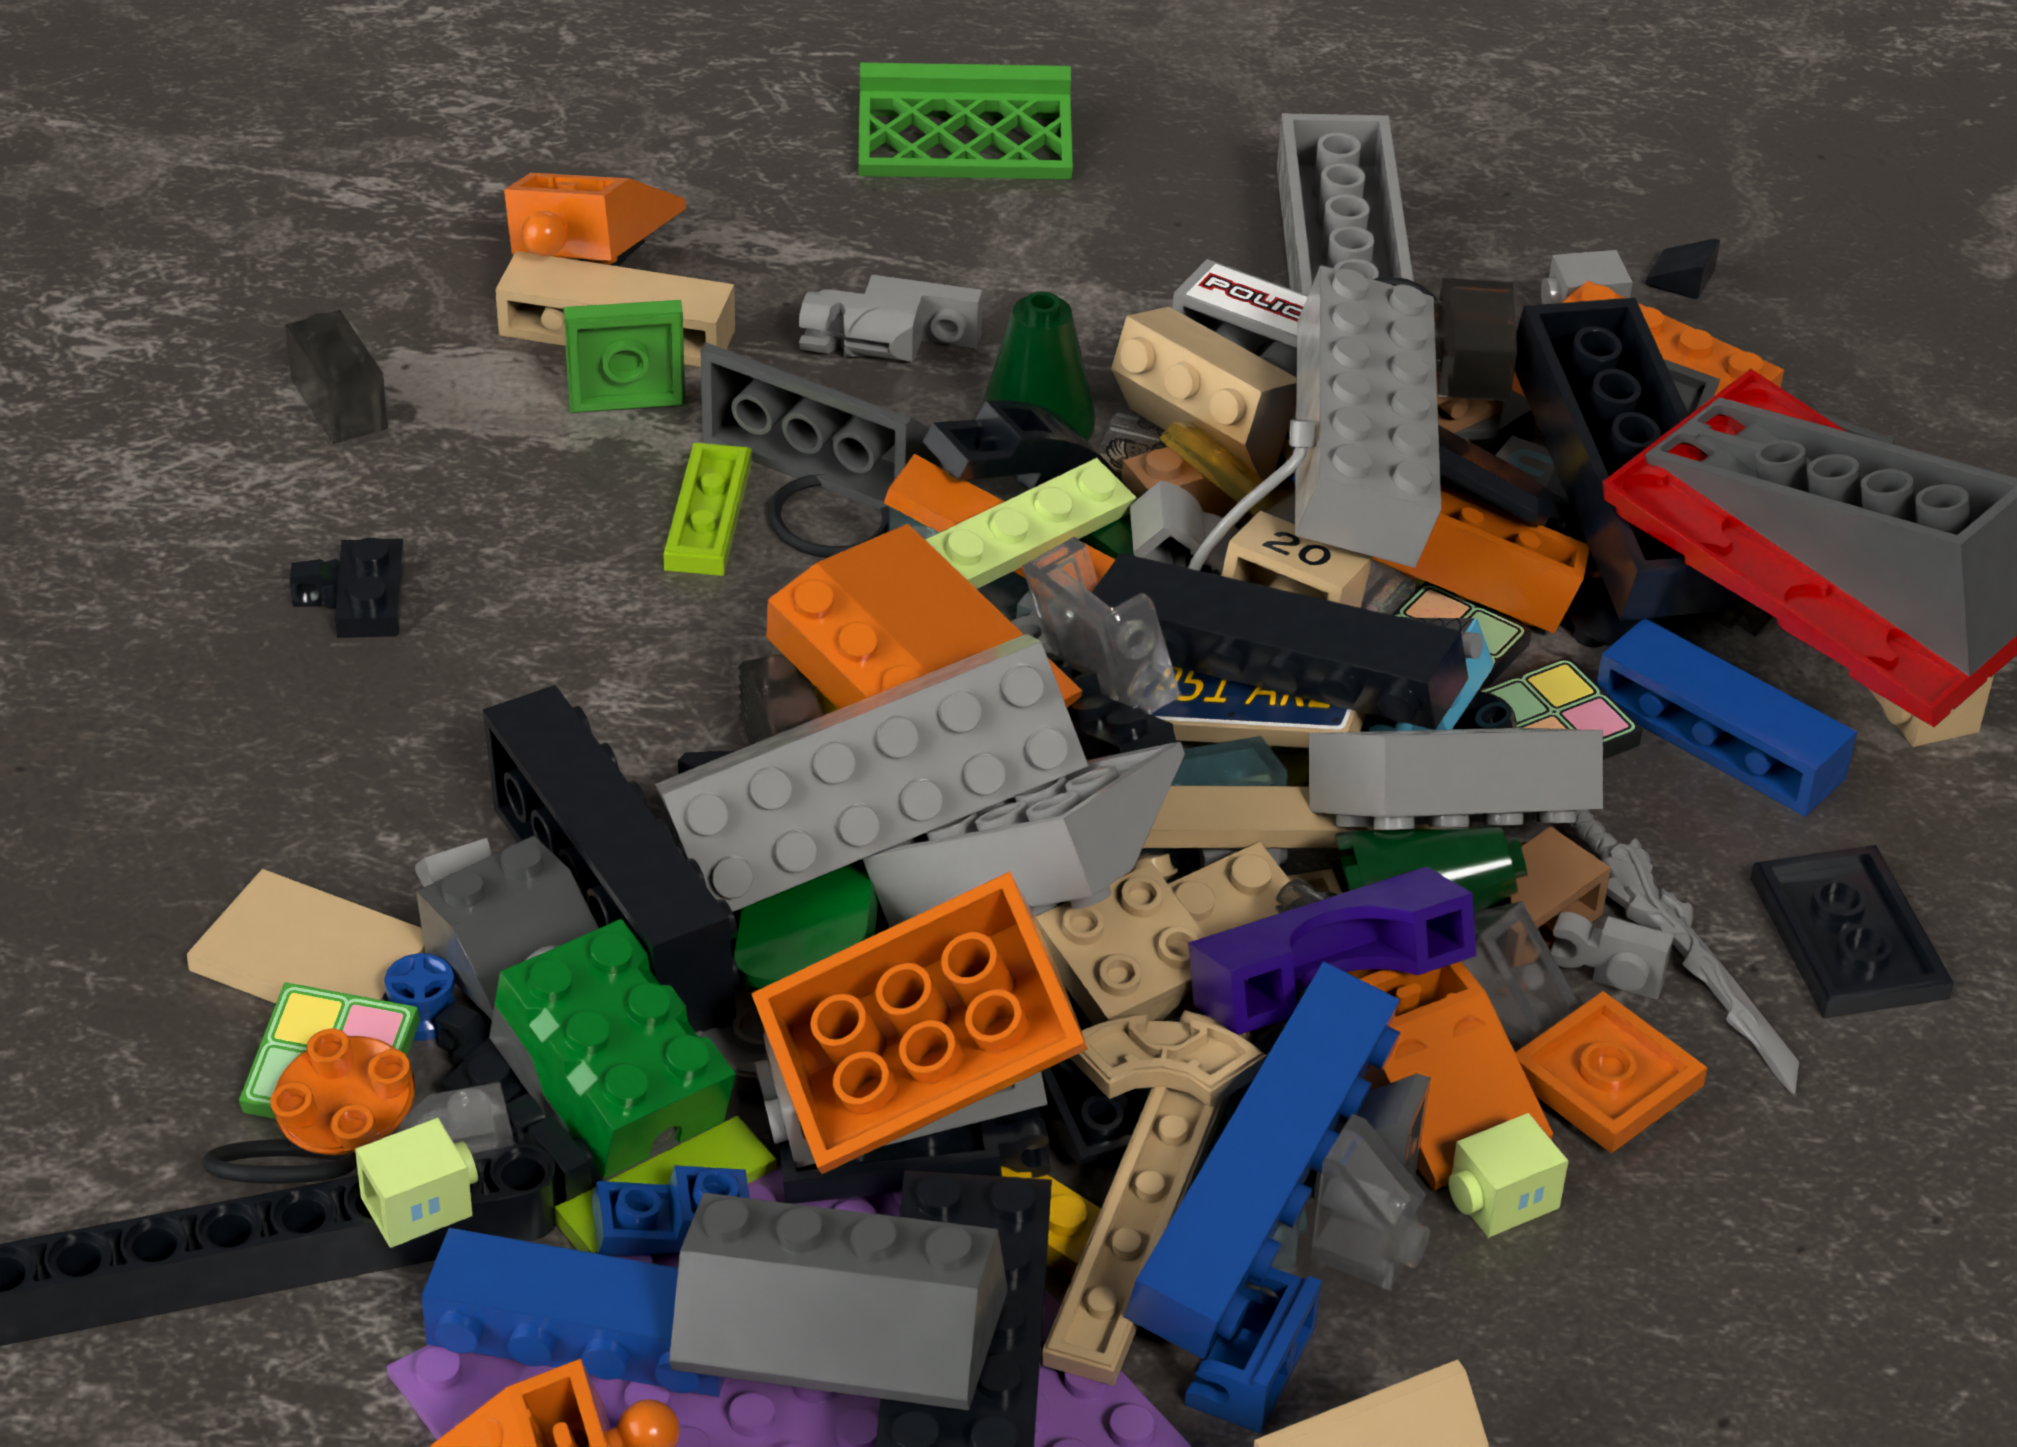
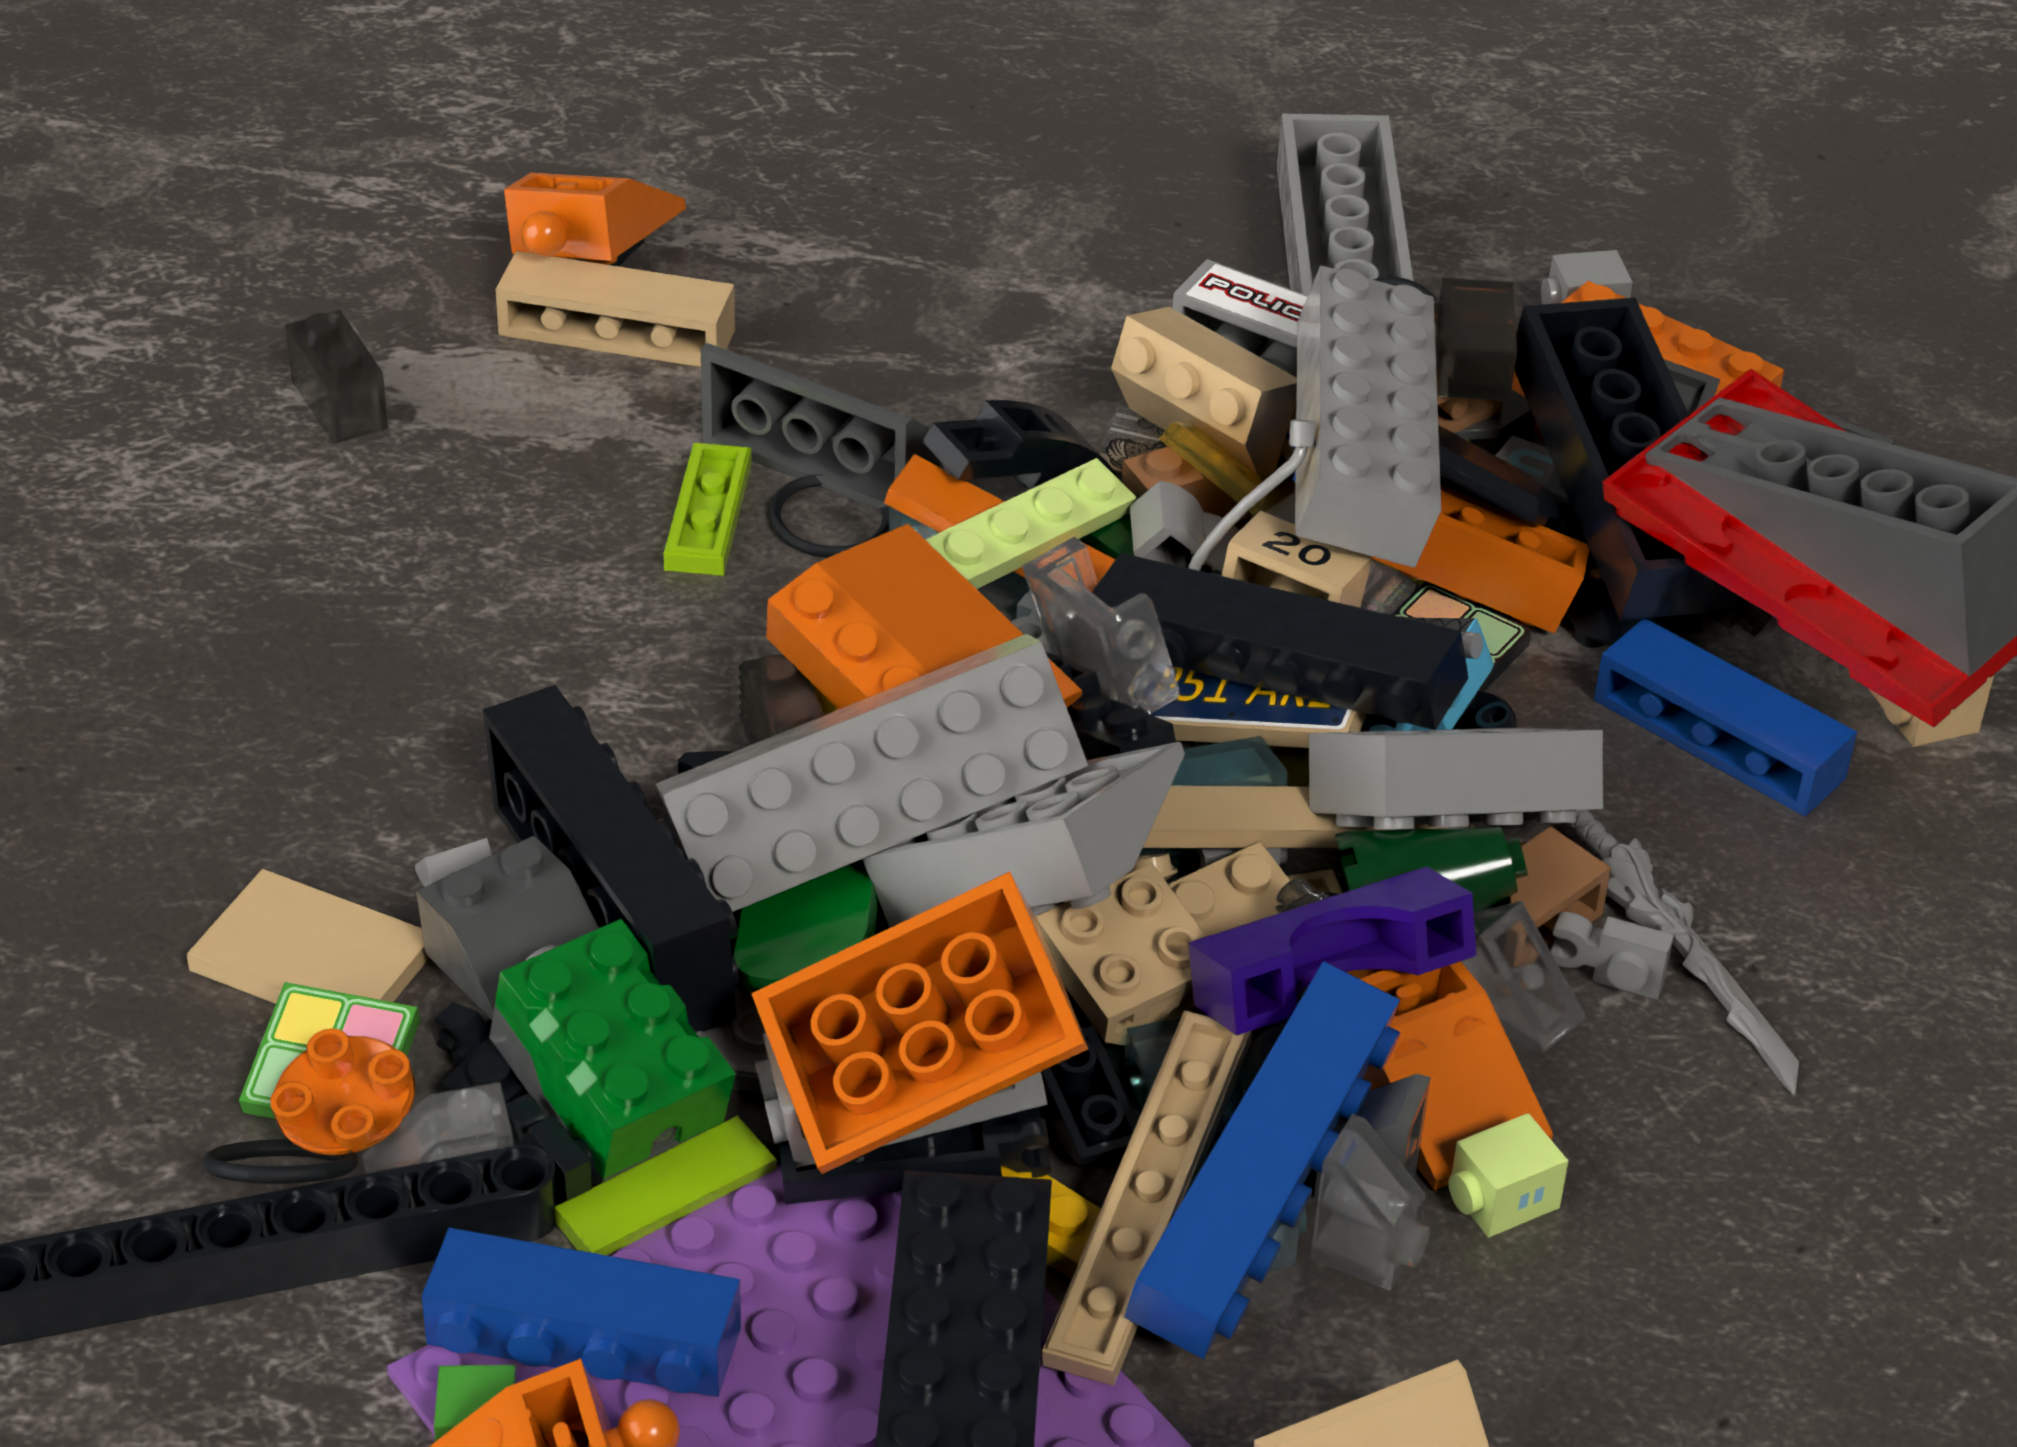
(360, 586): black hinge -> none
(416, 1181): yellowish green brick -> none
(423, 983): blue wheel -> none
(465, 1389): none -> bright green tile
(625, 356): bright green tile -> none
(656, 1217): blue slope -> none
(837, 1300): dark grey slope -> none
(890, 318): light grey plate -> none
(965, 95): bright green fence -> none
(1044, 362): dark green cone -> none
(1168, 1054): tan tile -> none
(1250, 1371): blue hinge -> none
(1567, 698): tile -> none
(1609, 1071): orange plate -> none
(1685, 268): black slope -> none
(1851, 931): black tile -> none

